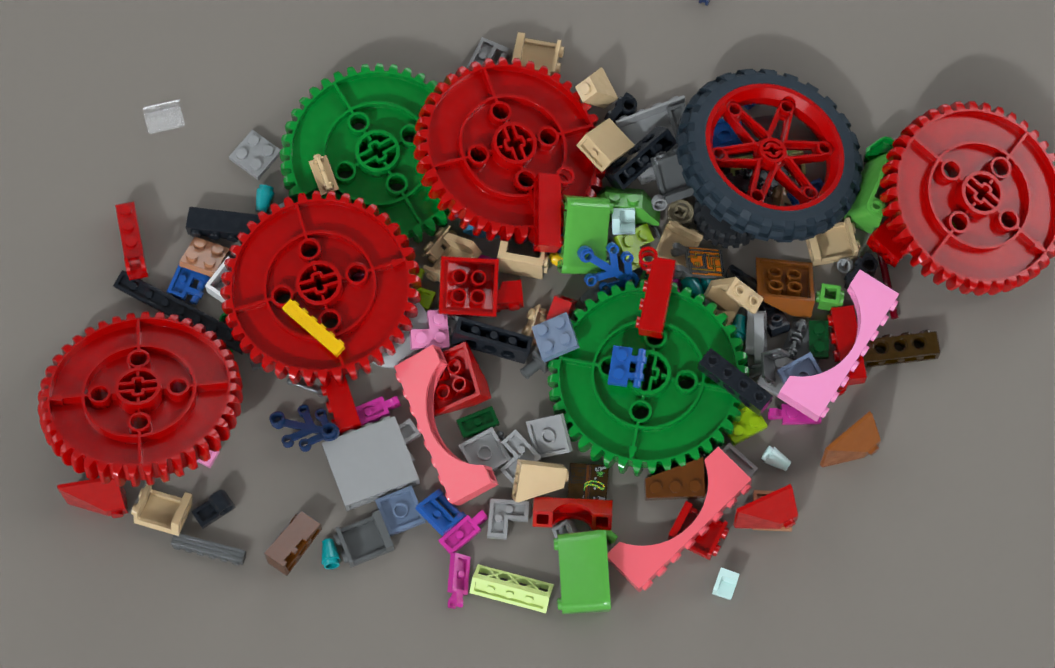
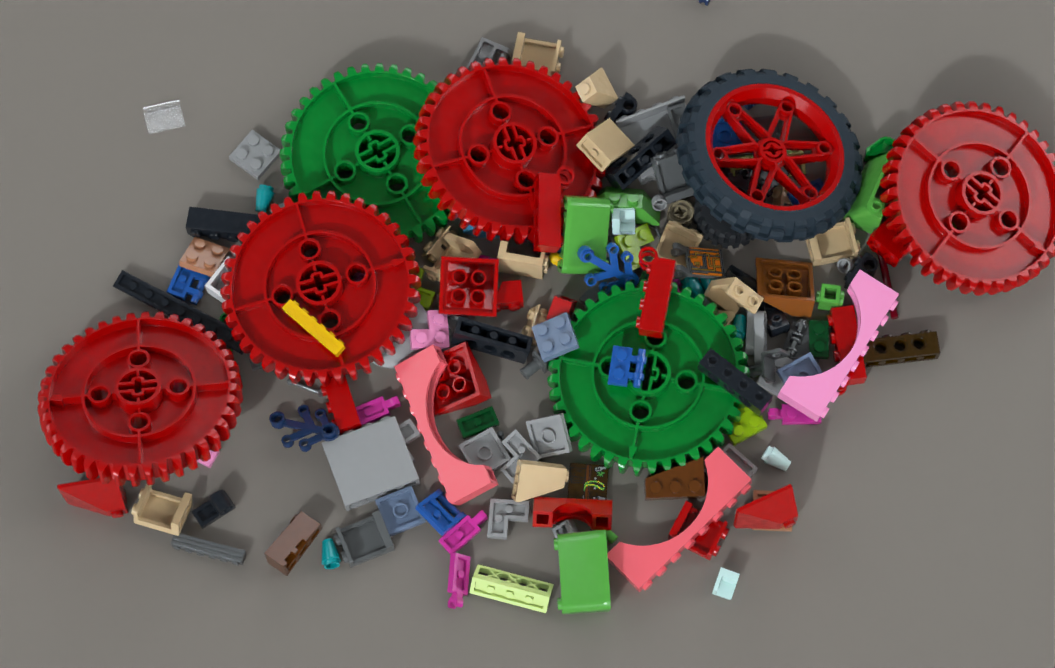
(131, 241): red hinge -> none
(323, 174): tan hinge -> none
(854, 443): dark orange slope -> none

